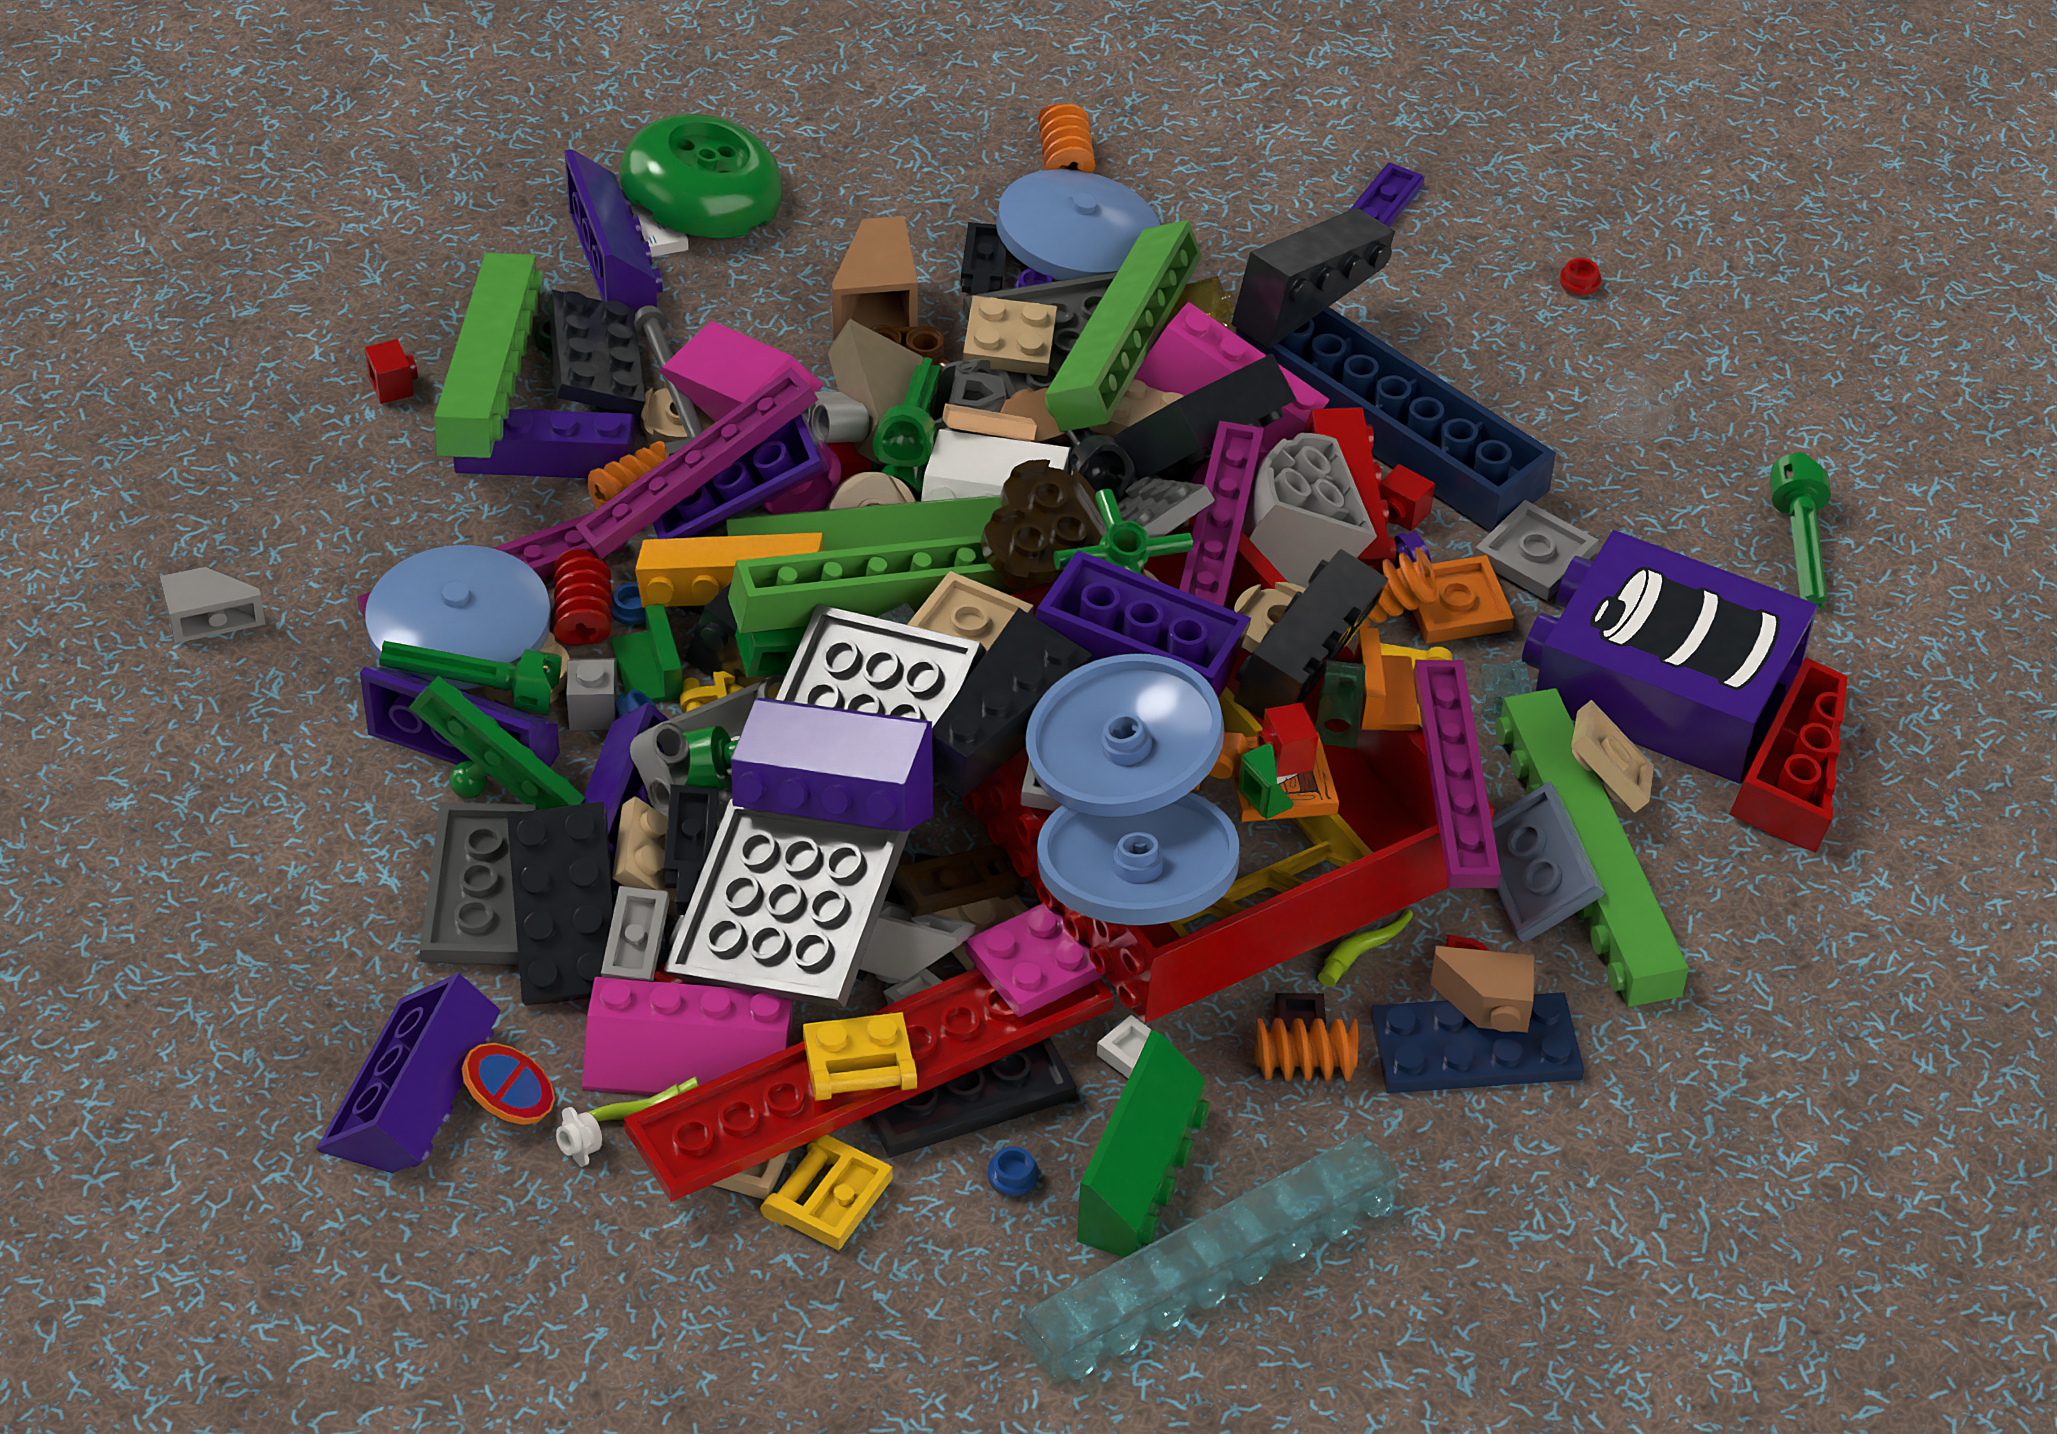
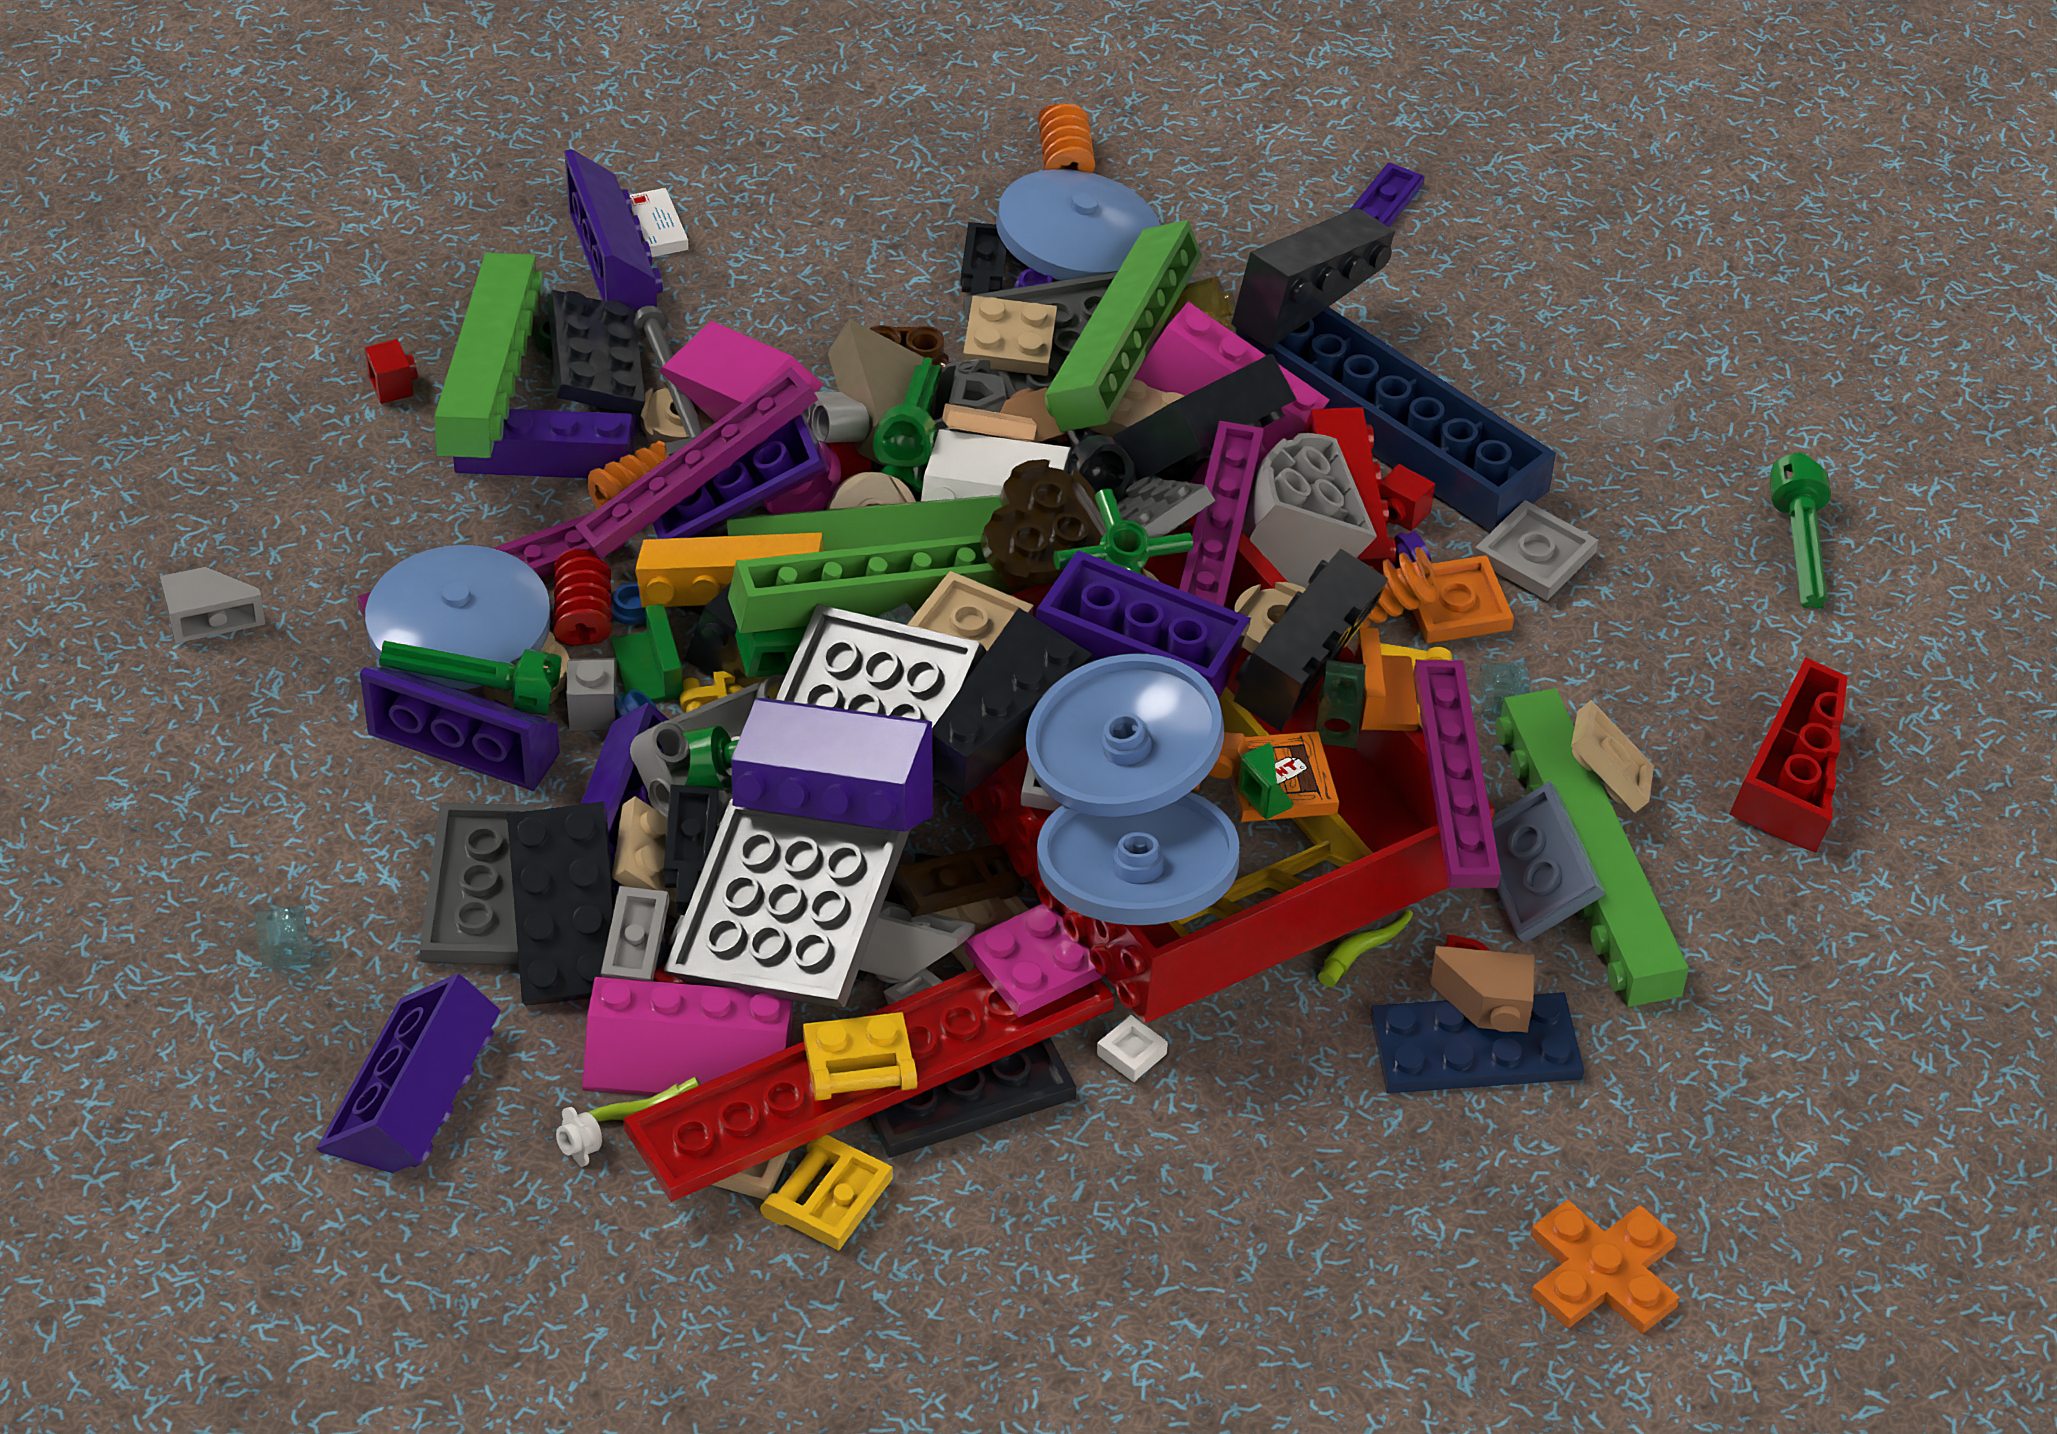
(283, 937): none -> clear light blue plate
(490, 750): green plate -> none
(508, 1083): piece -> none
(702, 176): green brick -> none
(876, 278): medium nougat slope -> none
(1013, 1171): blue plate -> none
(1141, 1150): green slope -> none
(1208, 1259): clear light blue brick -> none
(1292, 738): red plate -> none
(1300, 1005): black tile -> none
(1306, 1048): orange piece -> none
(1580, 276): red plate -> none
(1604, 1266): none -> orange plate
(1672, 651): dark purple brick -> none

